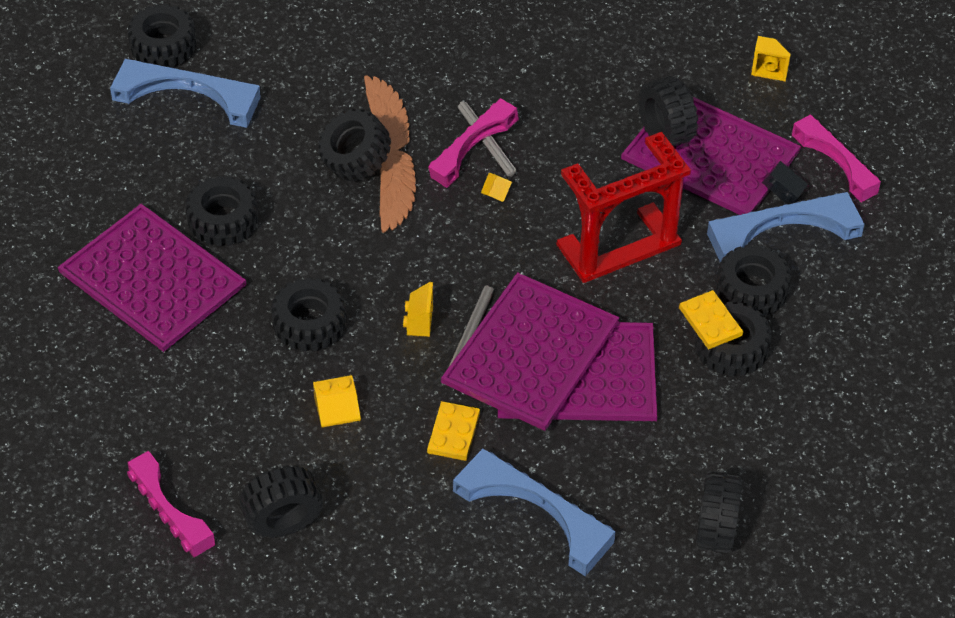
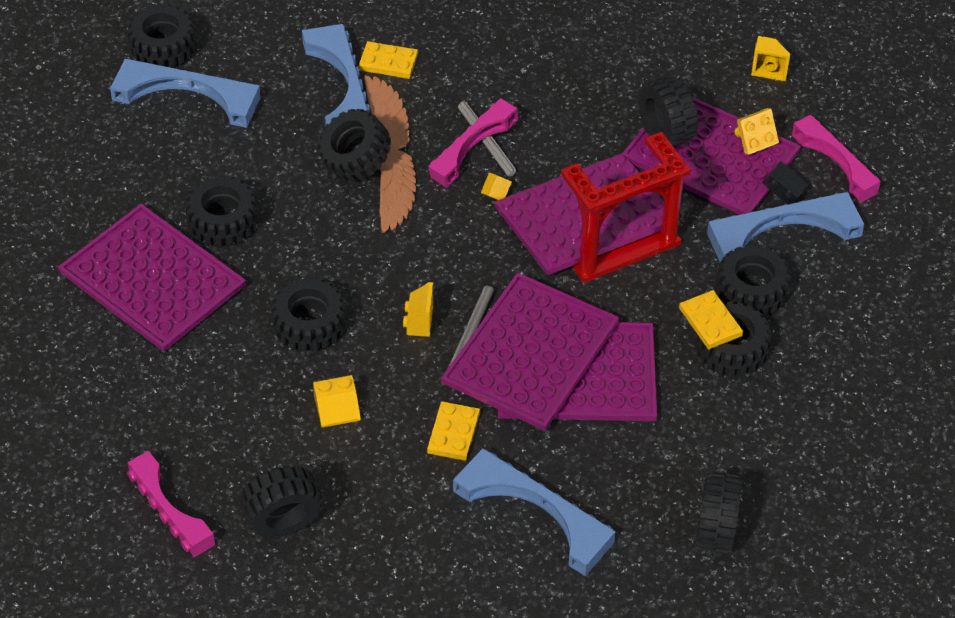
(332, 46): none -> medium blue arch
(388, 60): none -> yellow plate
(551, 222): none -> magenta plate
(757, 131): none -> yellow plate

